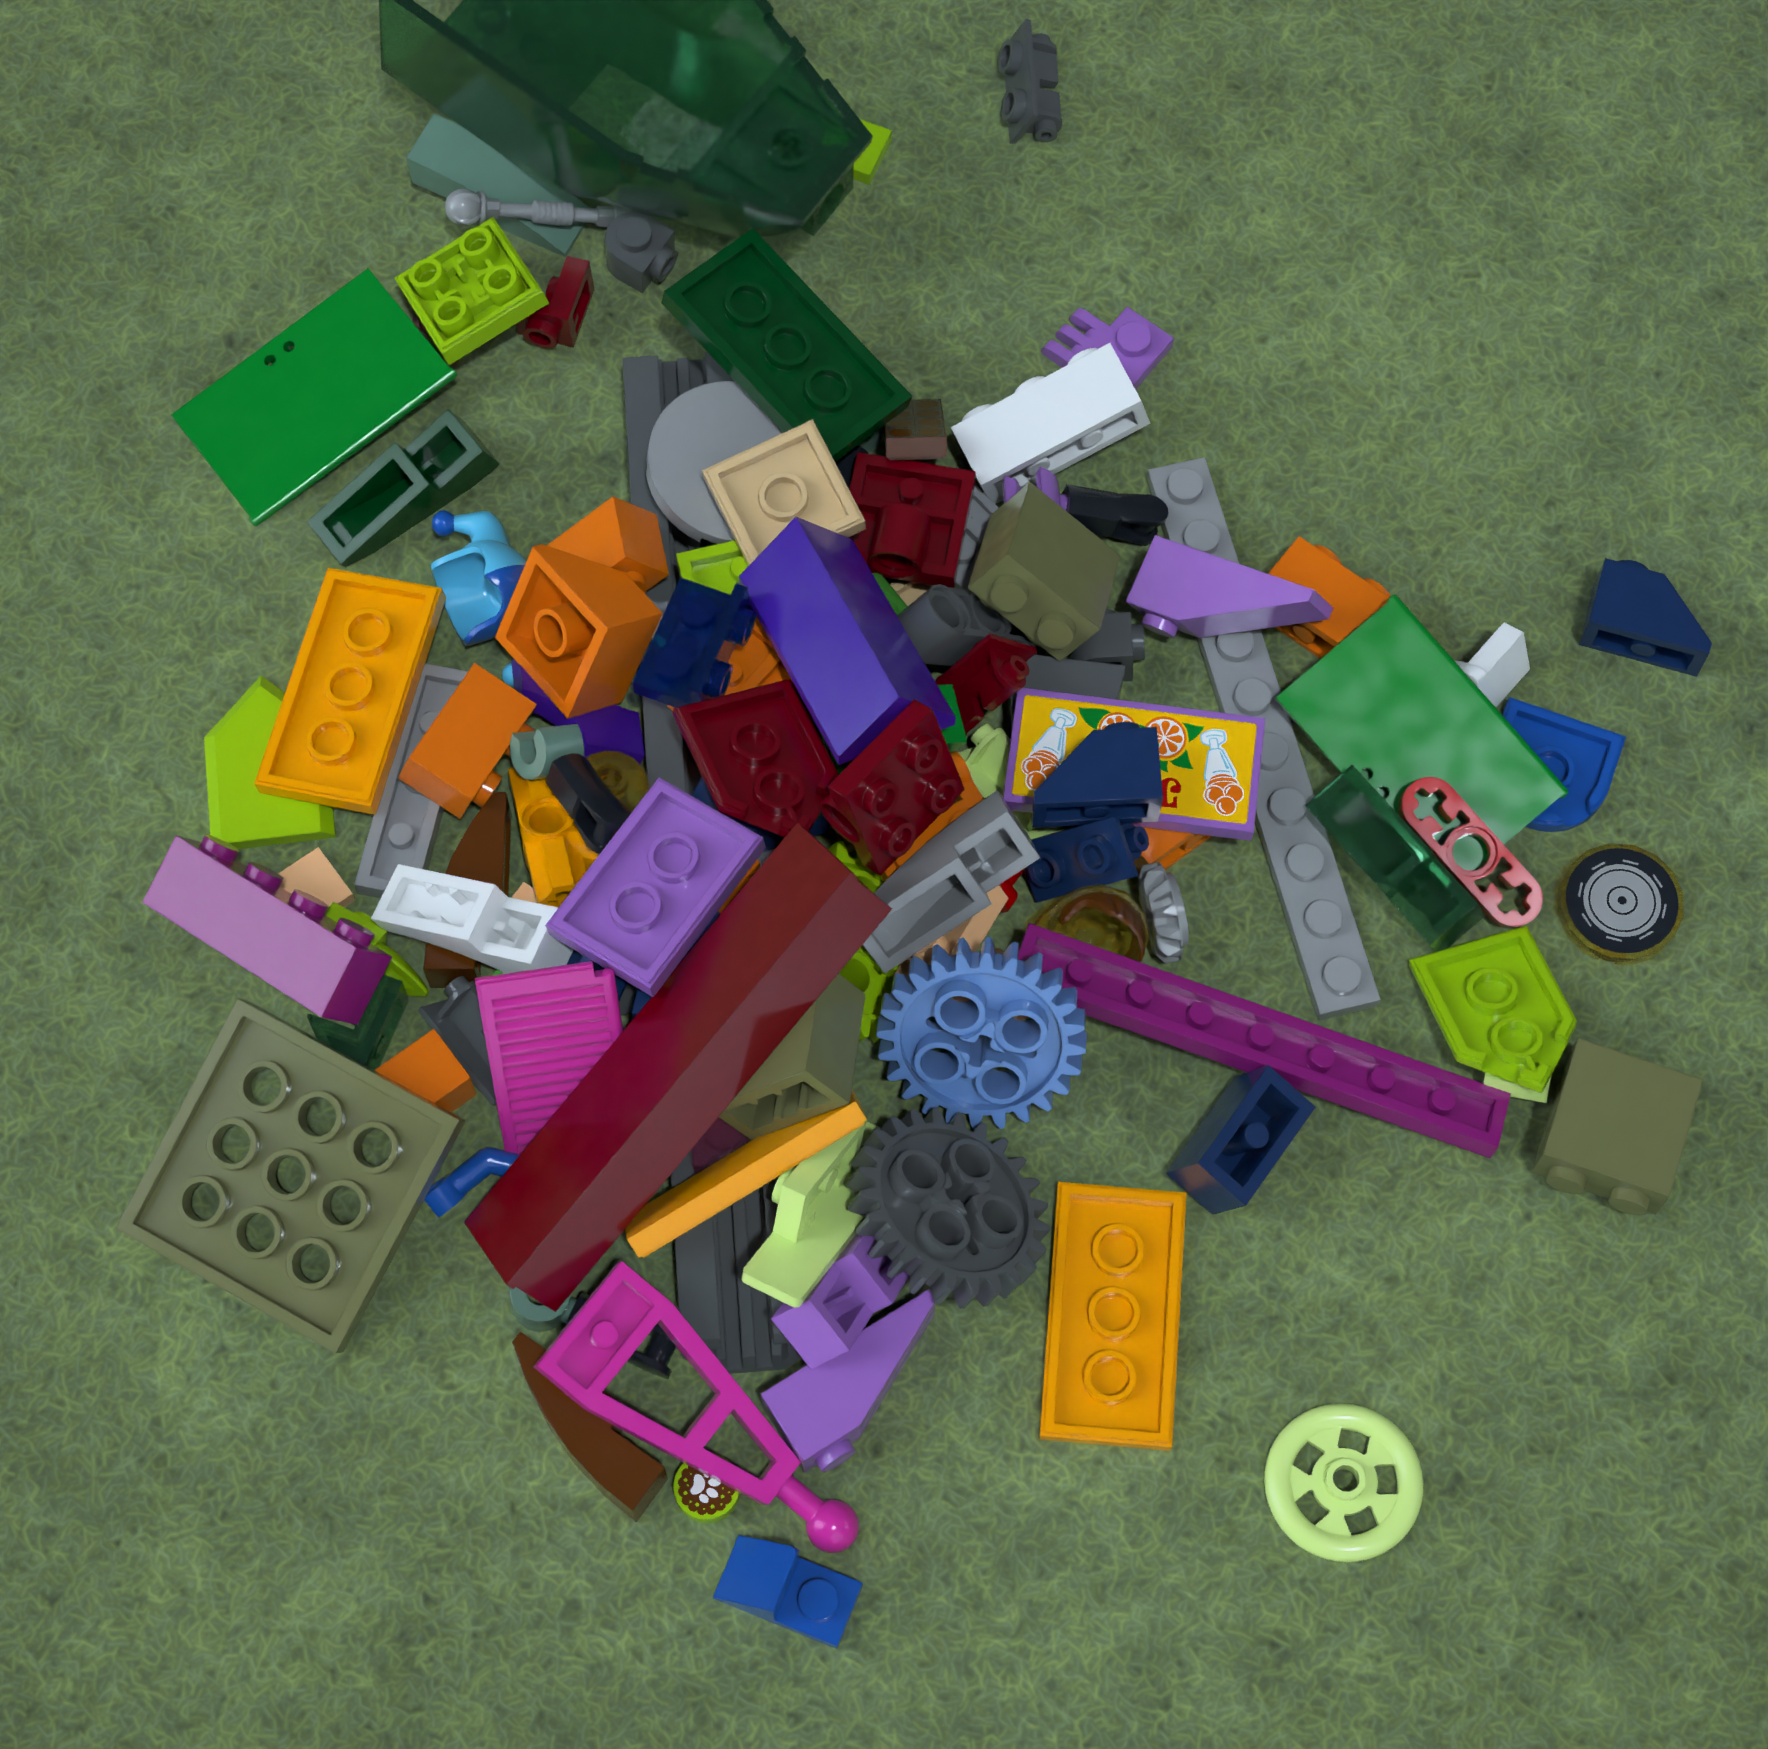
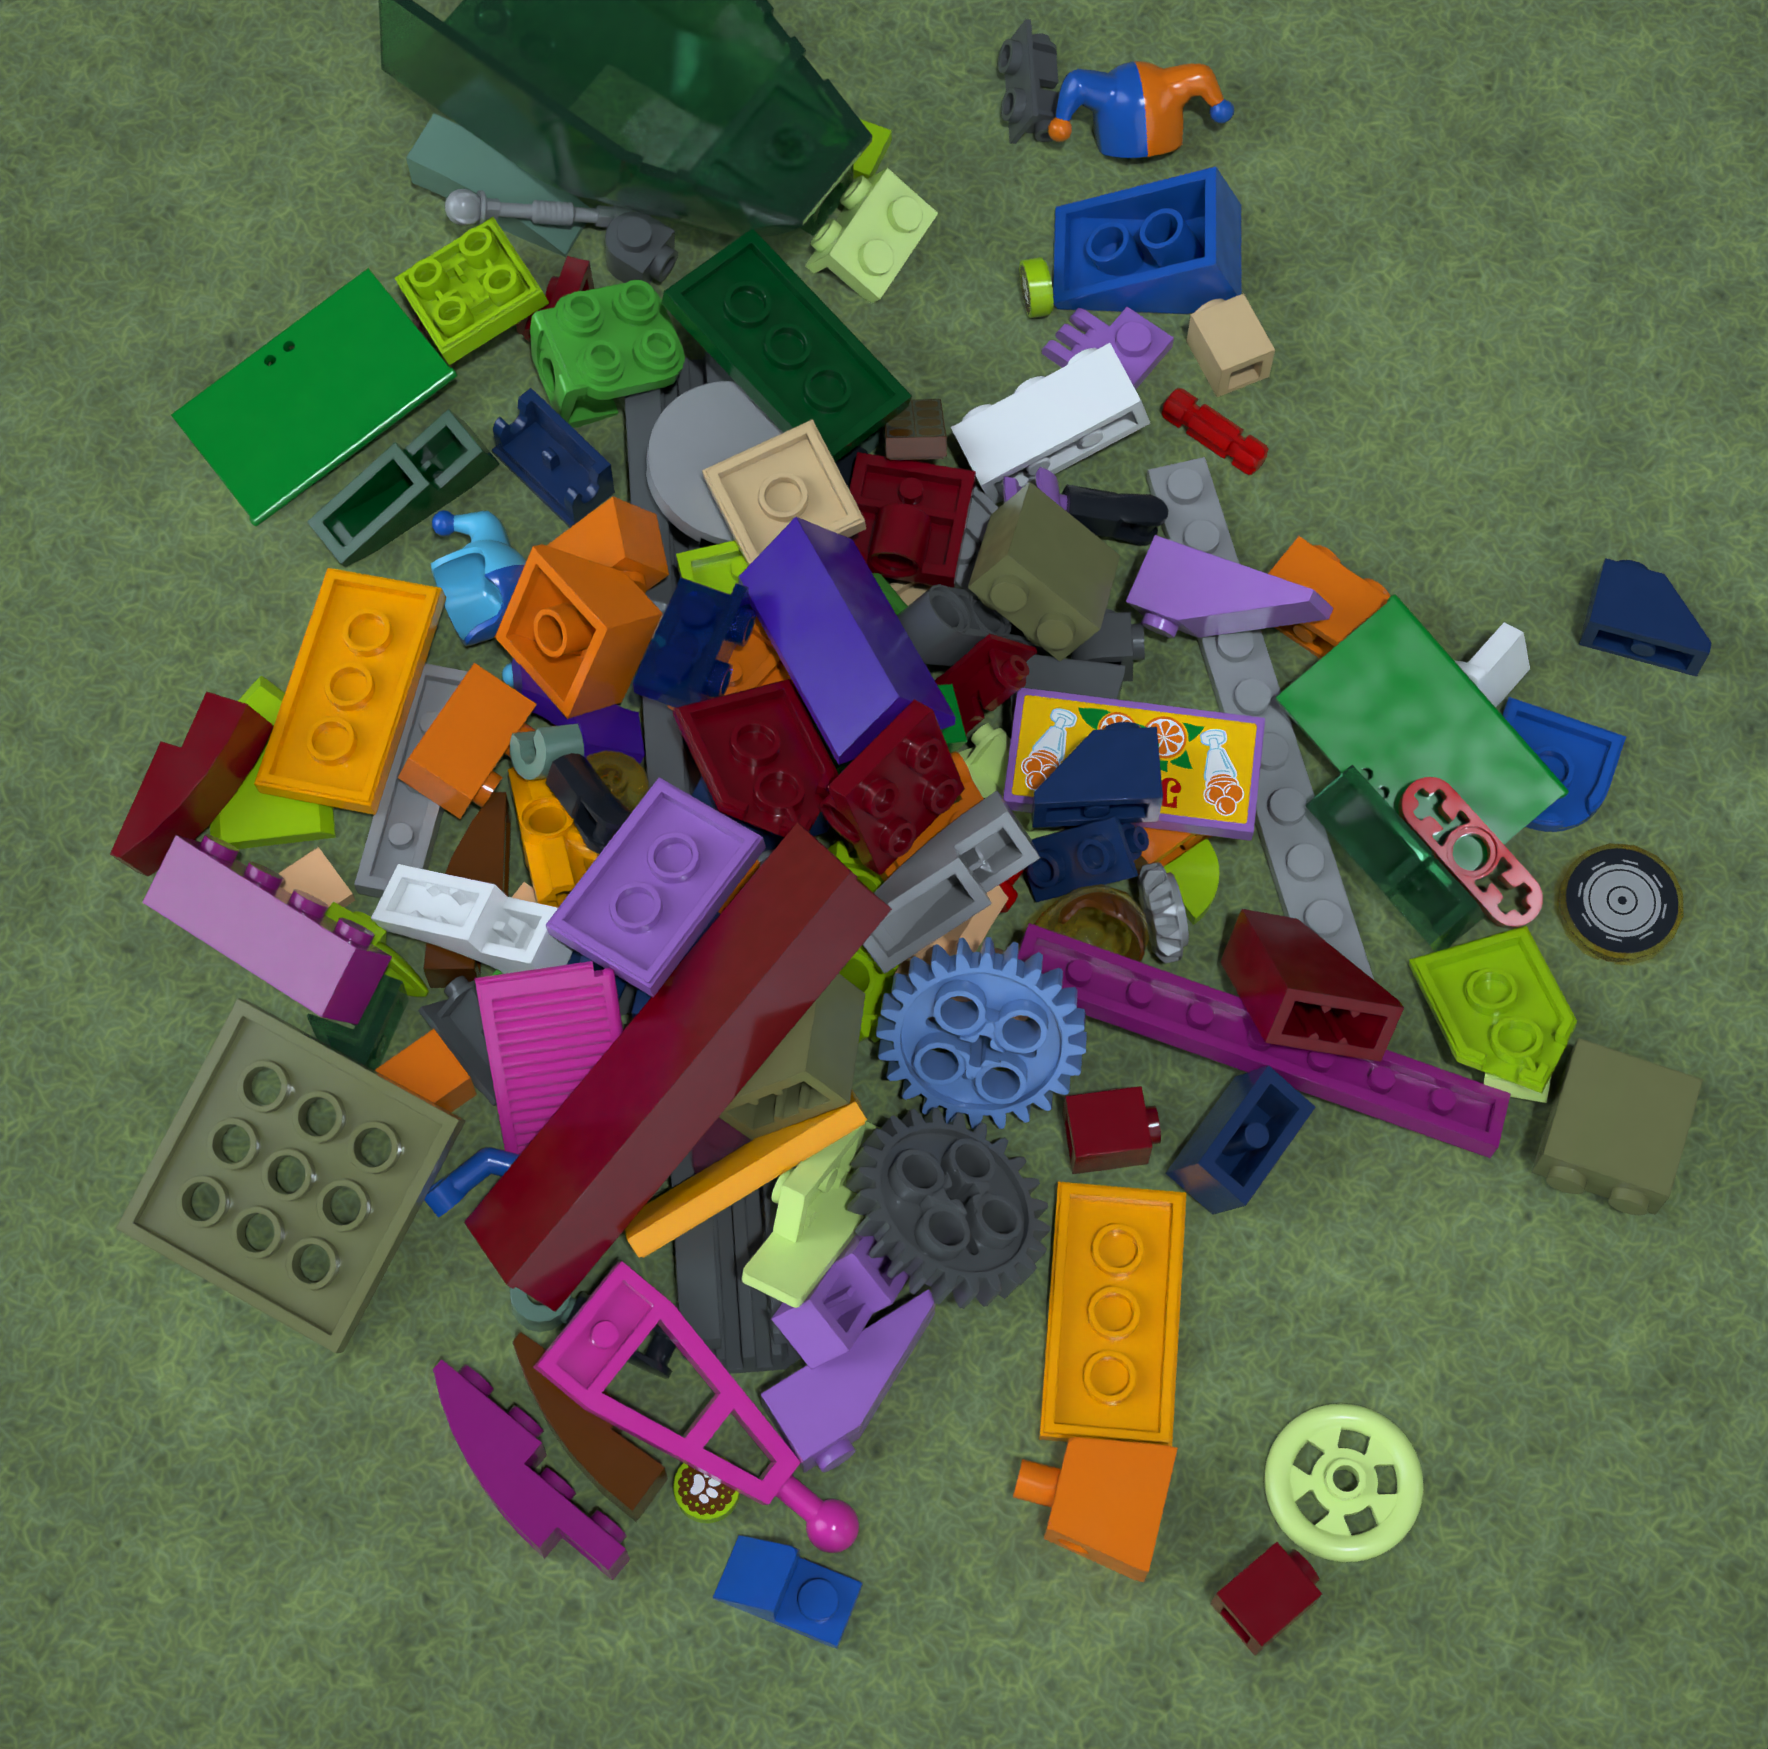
(191, 782): none -> dark red slope
(503, 1457): none -> magenta slope
(553, 460): none -> dark blue hinge
(604, 348): none -> bright green piece
(872, 234): none -> yellowish green bracket
(1036, 287): none -> lime tile
(1103, 1500): none -> orange torso
(1110, 1129): none -> dark red brick
(1137, 106): none -> piece
(1150, 247): none -> blue slope
(1197, 879): none -> lime tile
(1214, 431): none -> red axle
(1230, 344): none -> tan brick
(1268, 1596): none -> dark red brick
(1306, 990): none -> dark red slope

